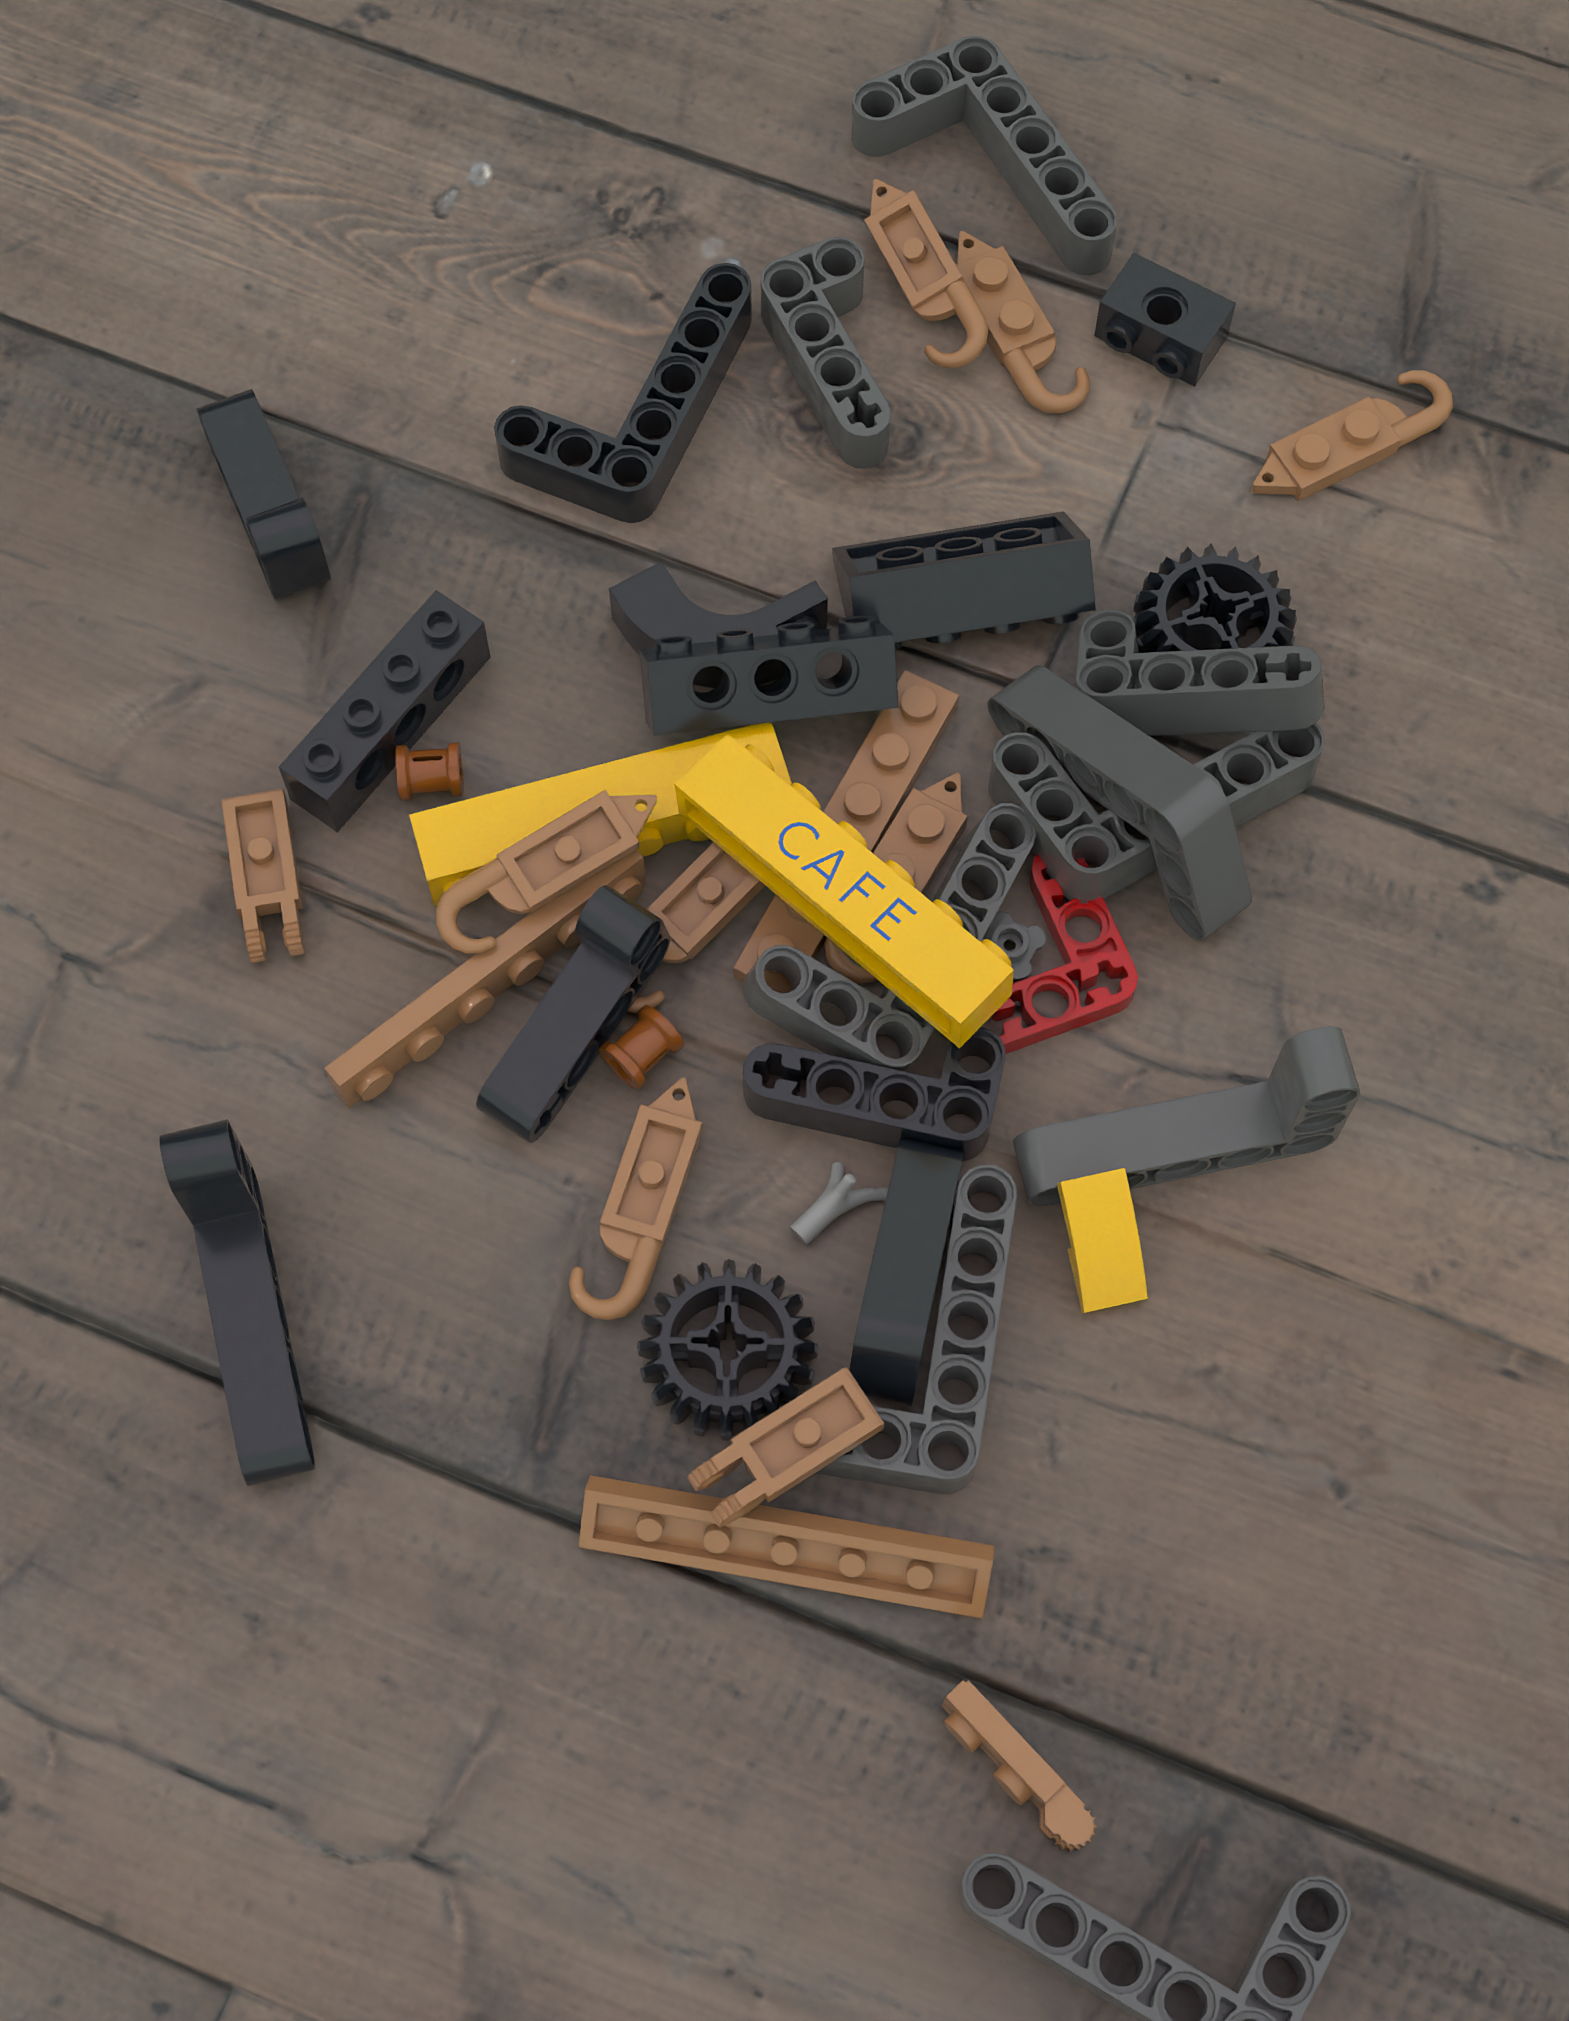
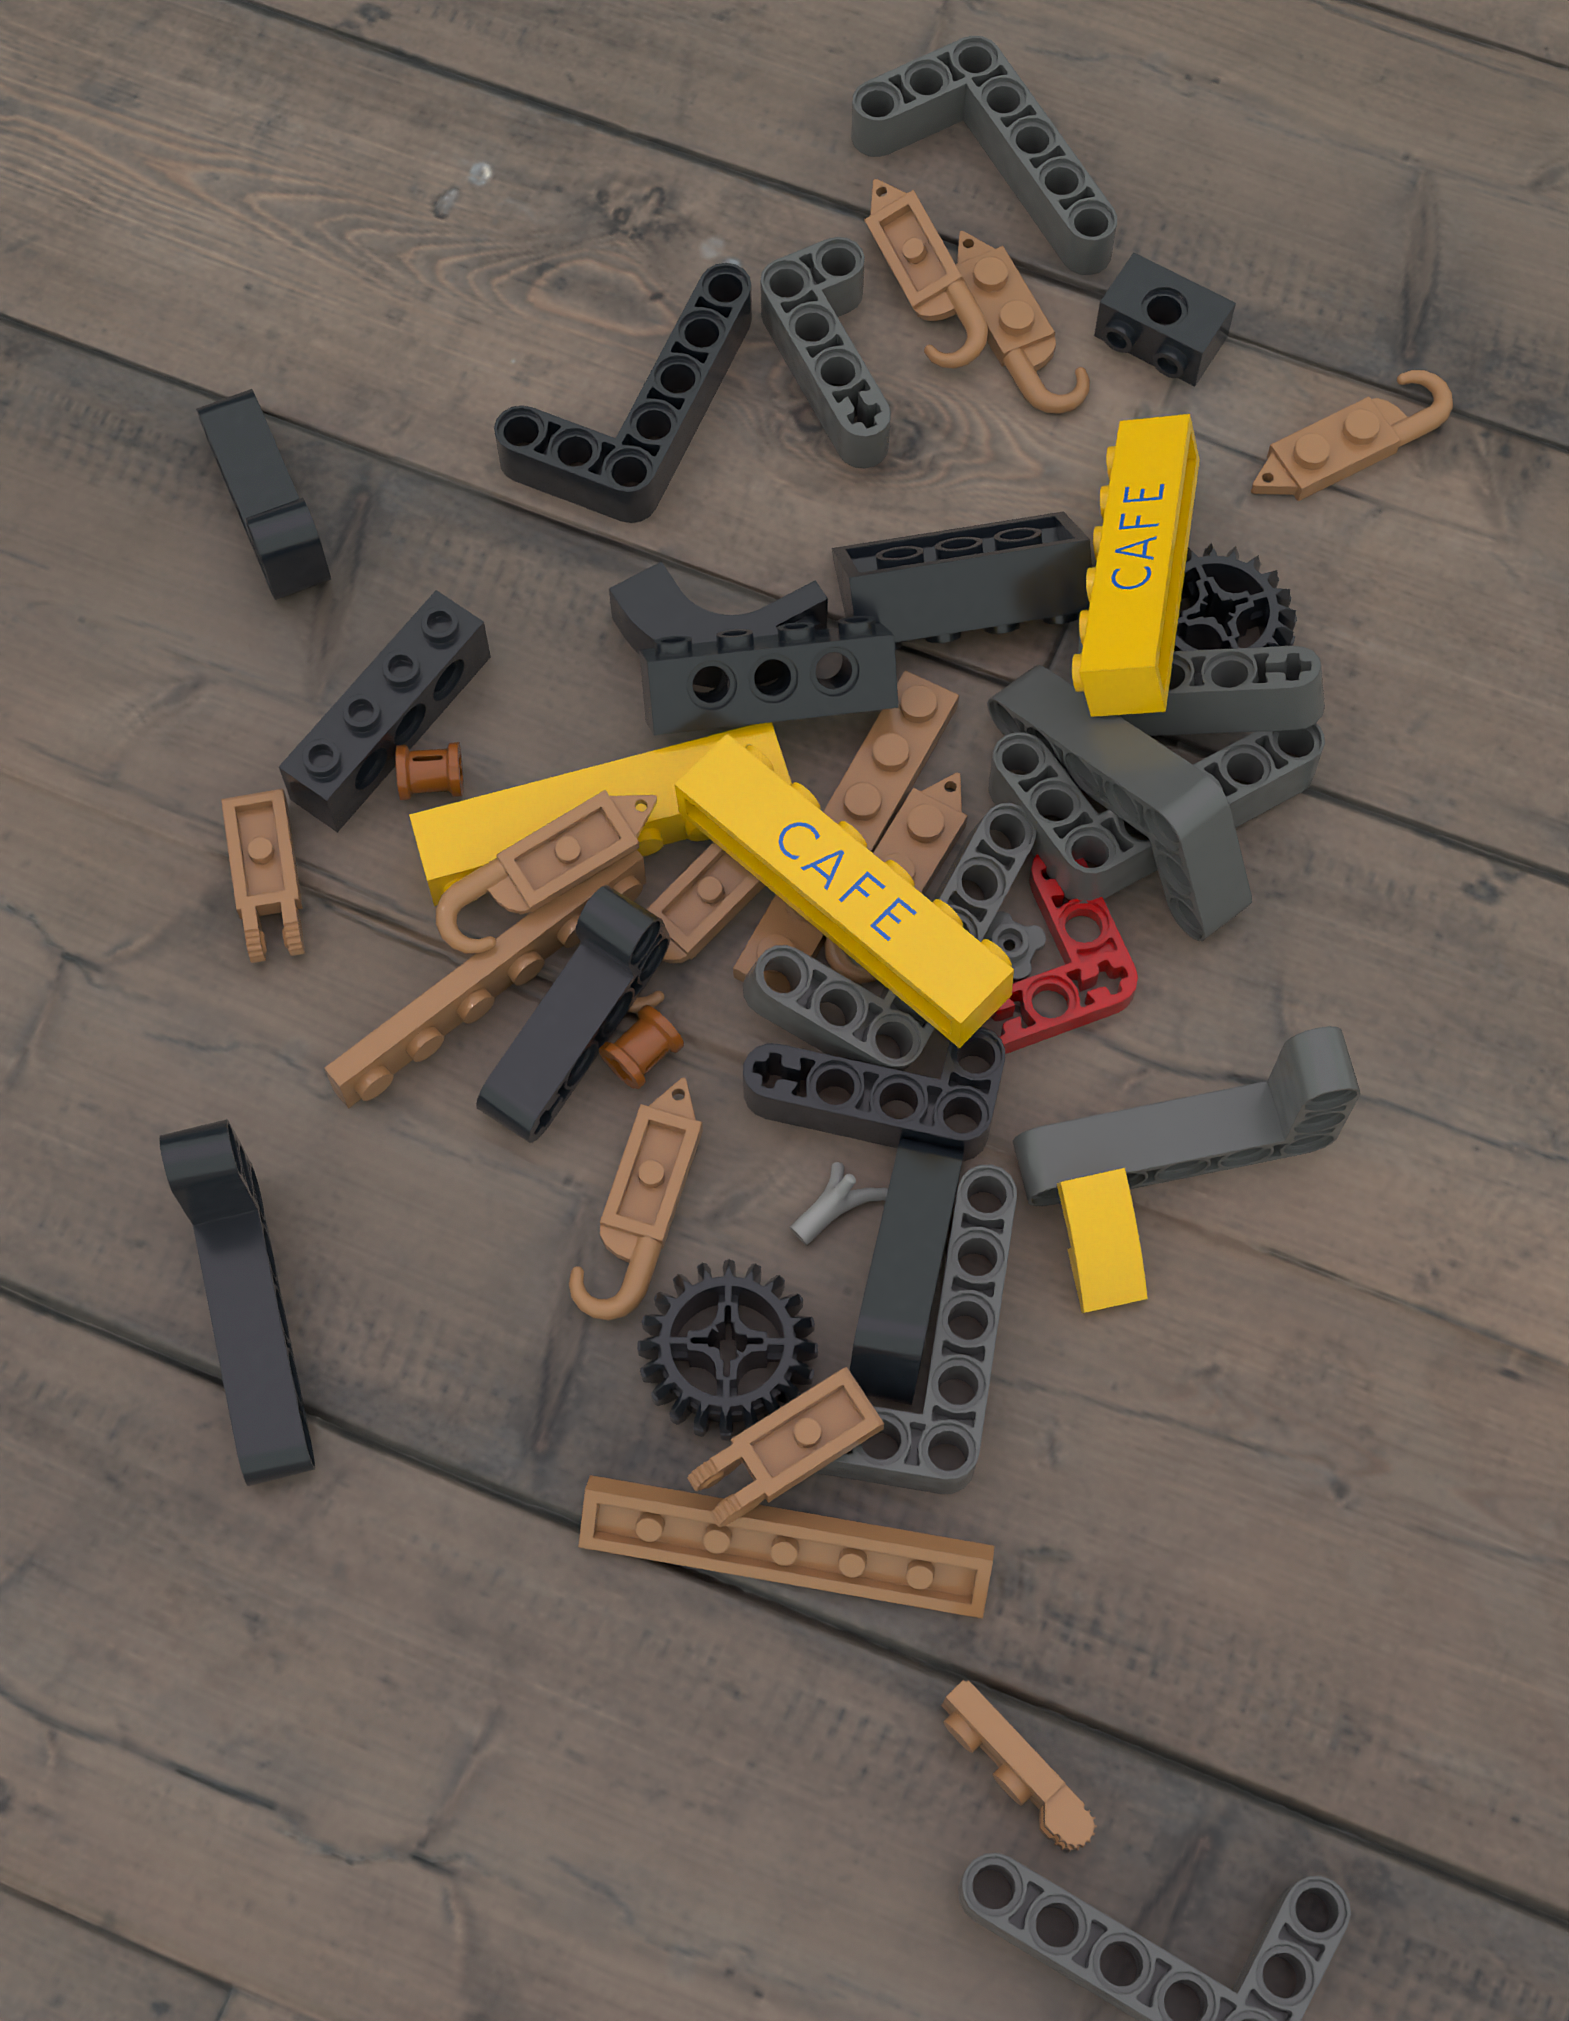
(1138, 567): none -> yellow brick

